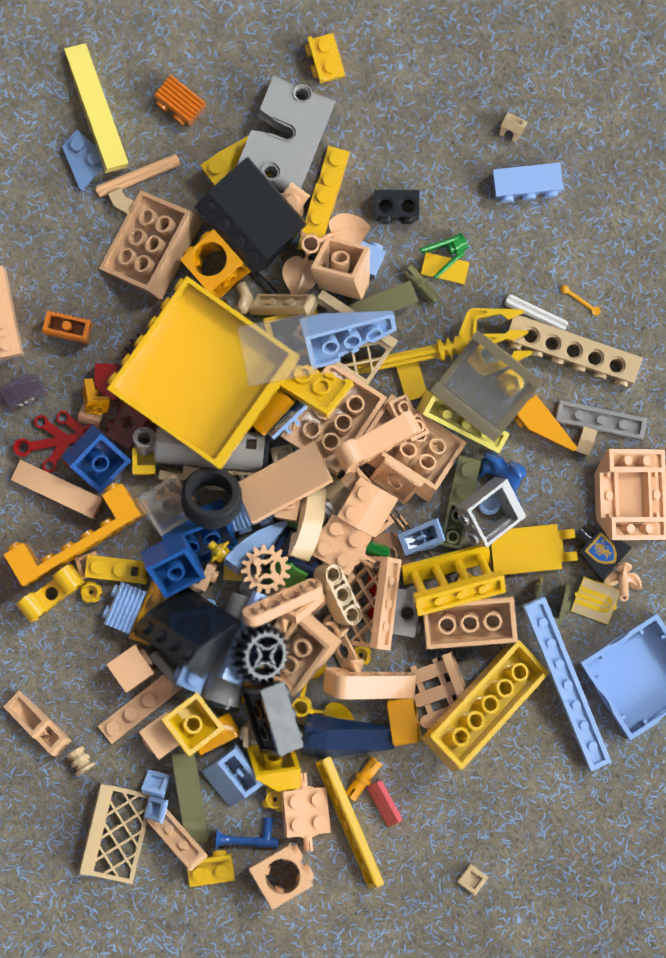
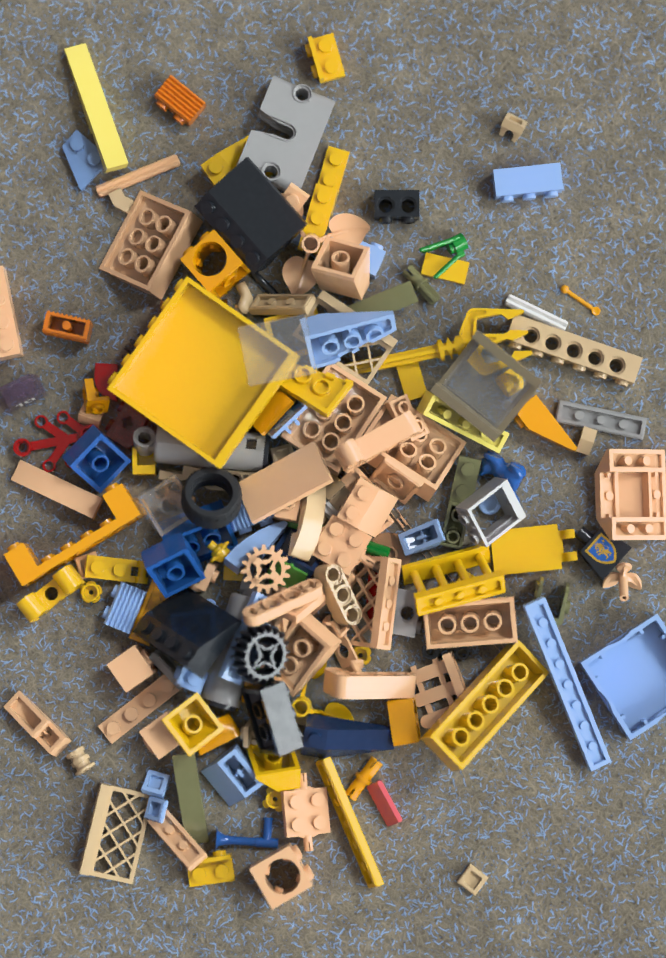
(595, 600): piece -> none

